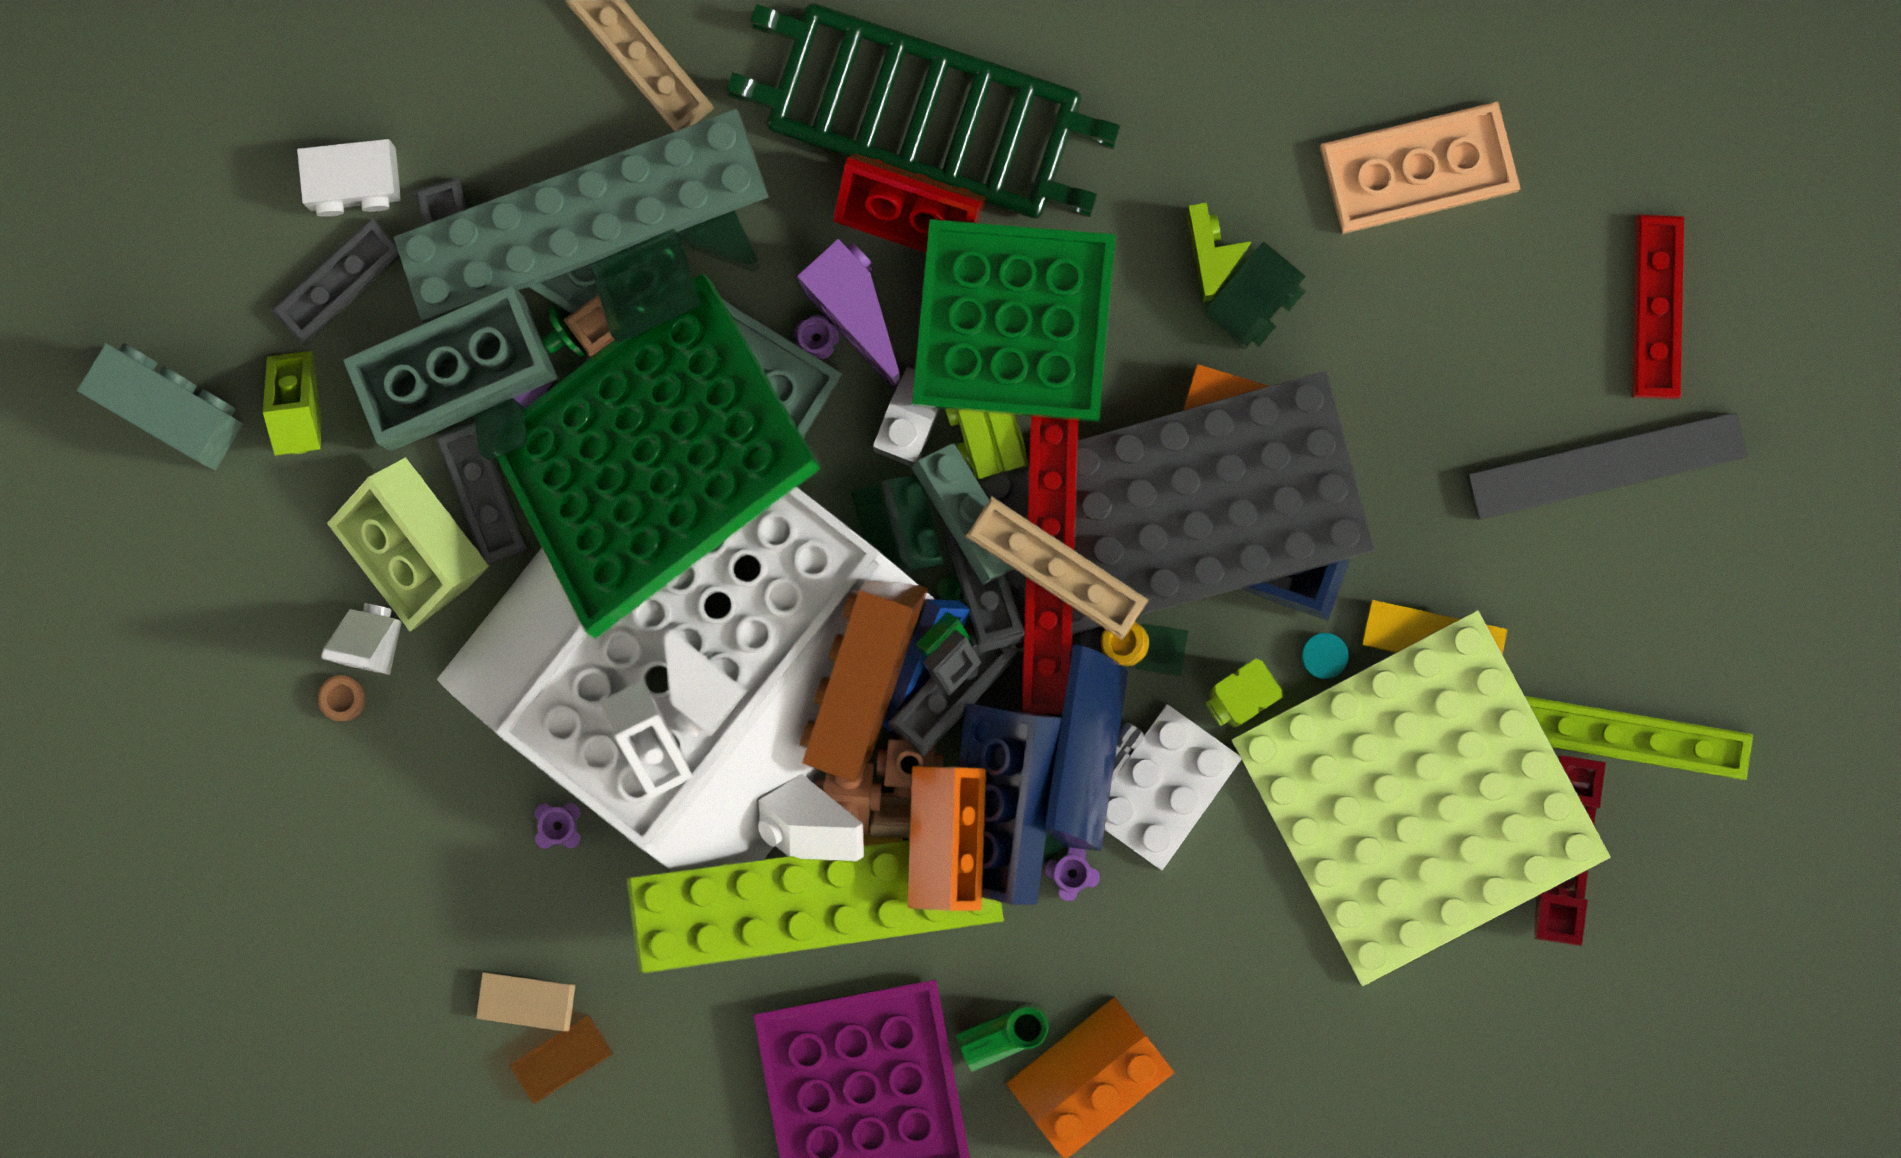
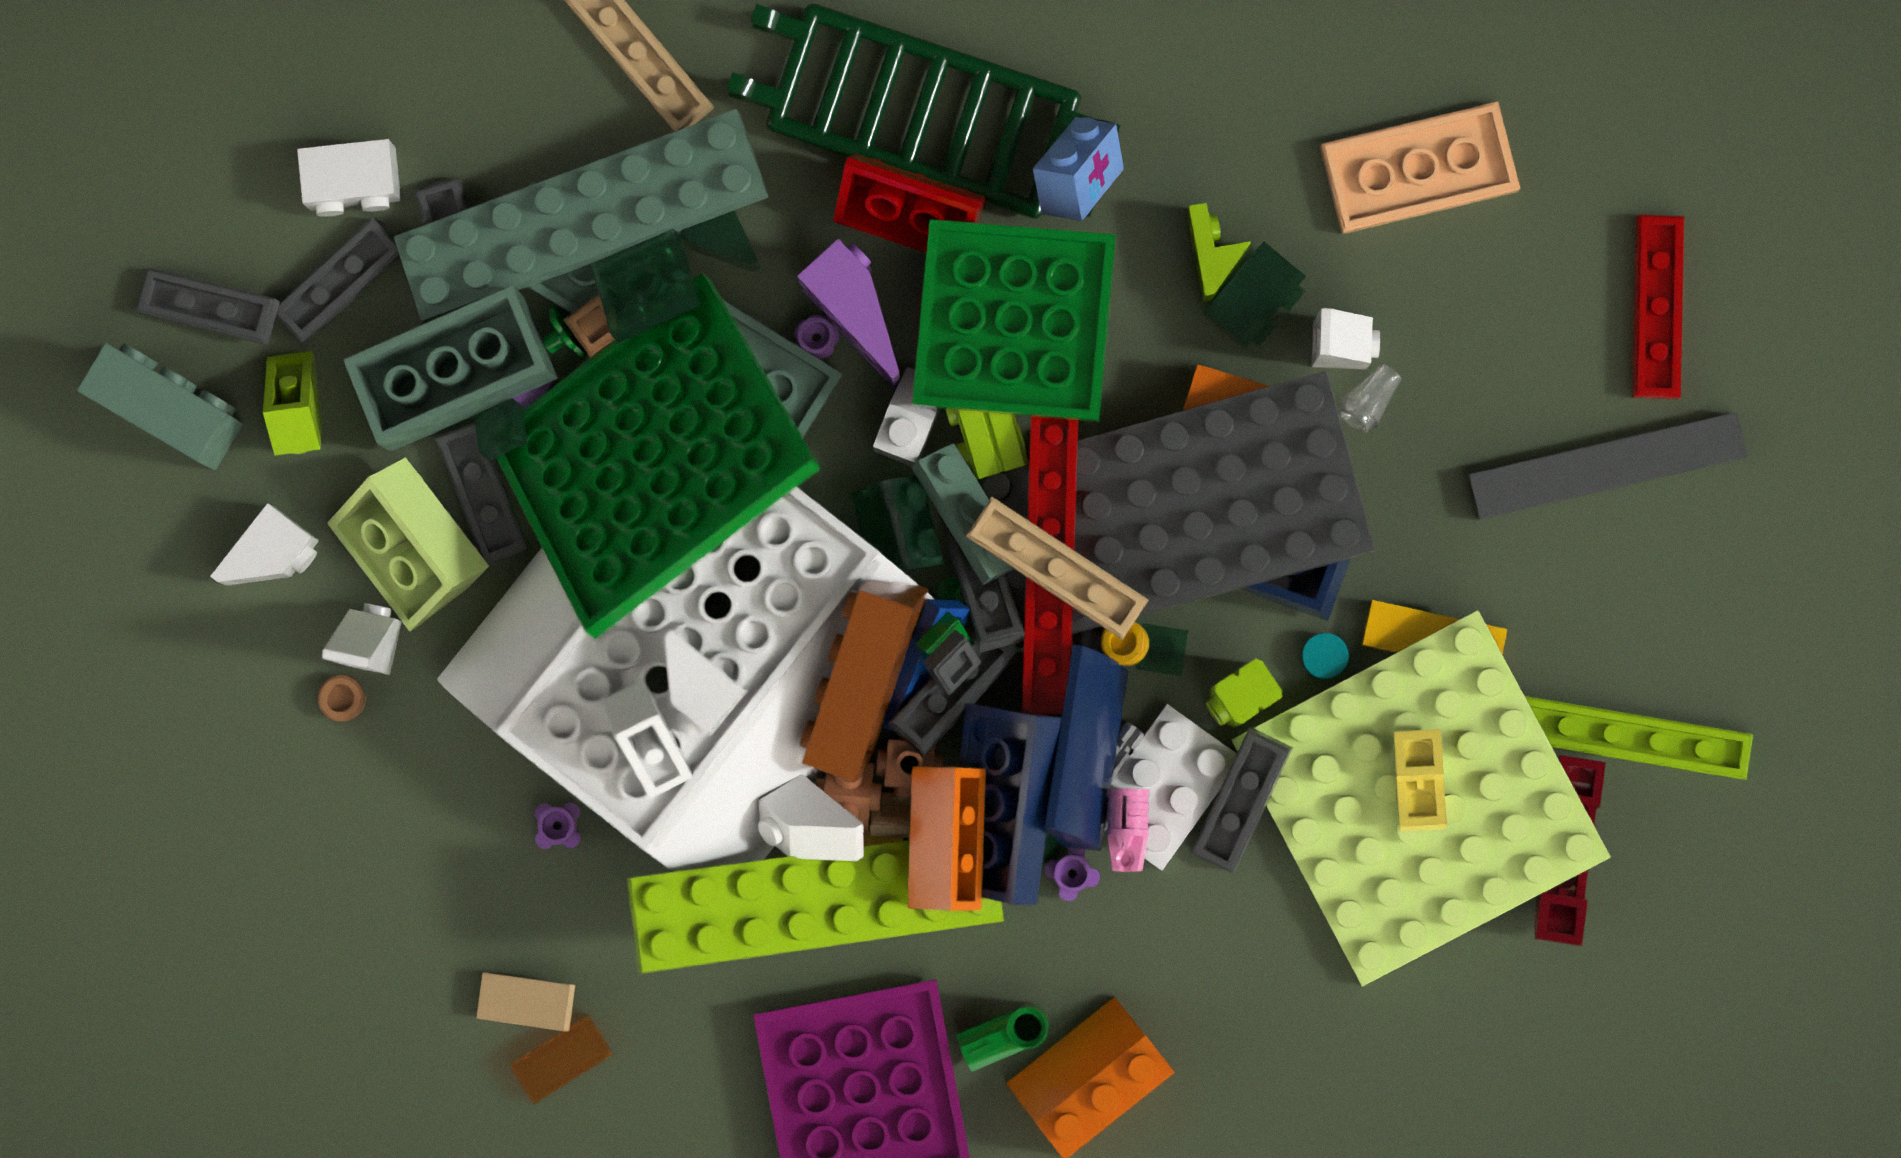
(207, 306): none -> dark grey tile
(267, 550): none -> white slope
(1078, 168): none -> medium blue brick
(1127, 828): none -> bright pink hinge
(1242, 800): none -> dark grey tile
(1343, 340): none -> white slope
(1367, 402): none -> clear cone
(1420, 780): none -> light yellow slope

